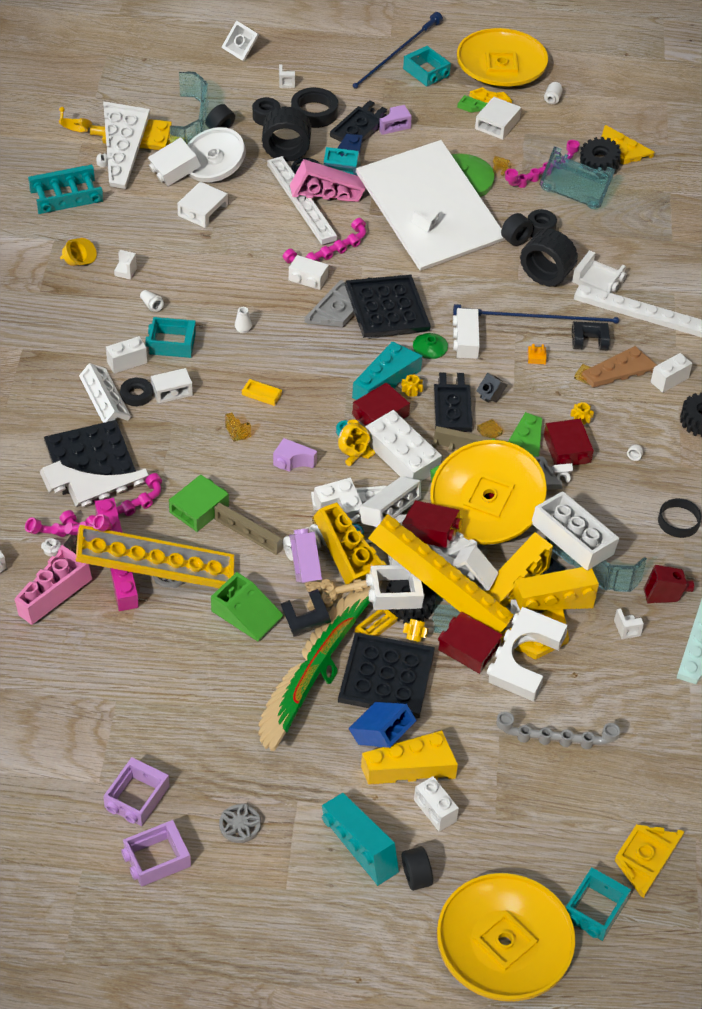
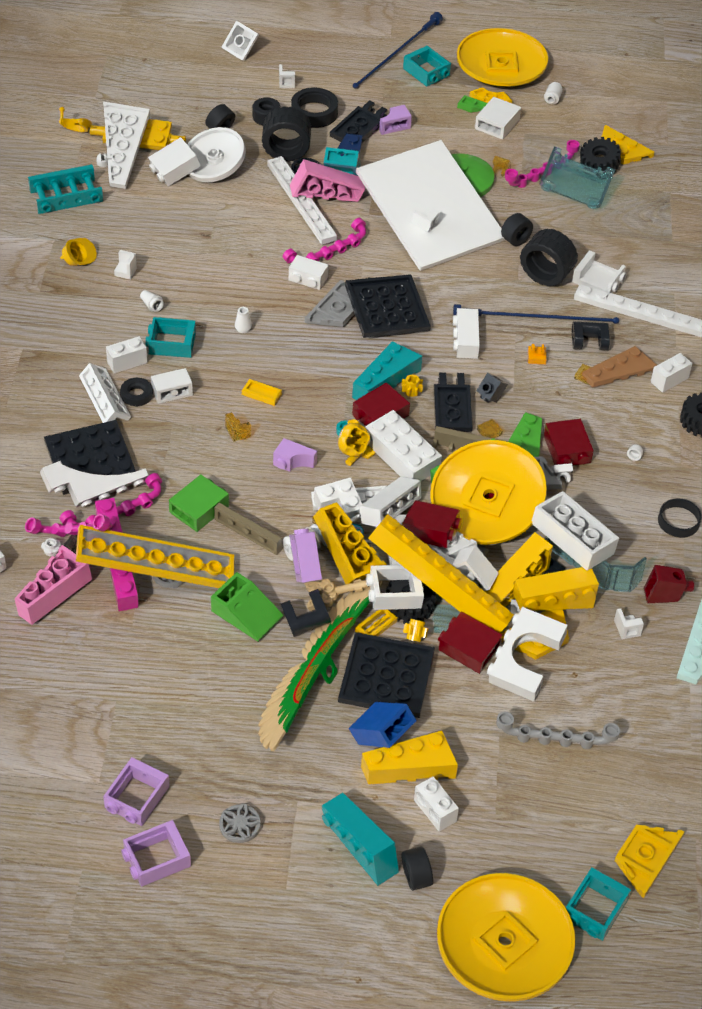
(192, 86): clear light blue windscreen -> none
(201, 203): white panel -> none
(430, 345): green dish -> none
(542, 220): black tyre -> none
(582, 411): yellow gear -> none

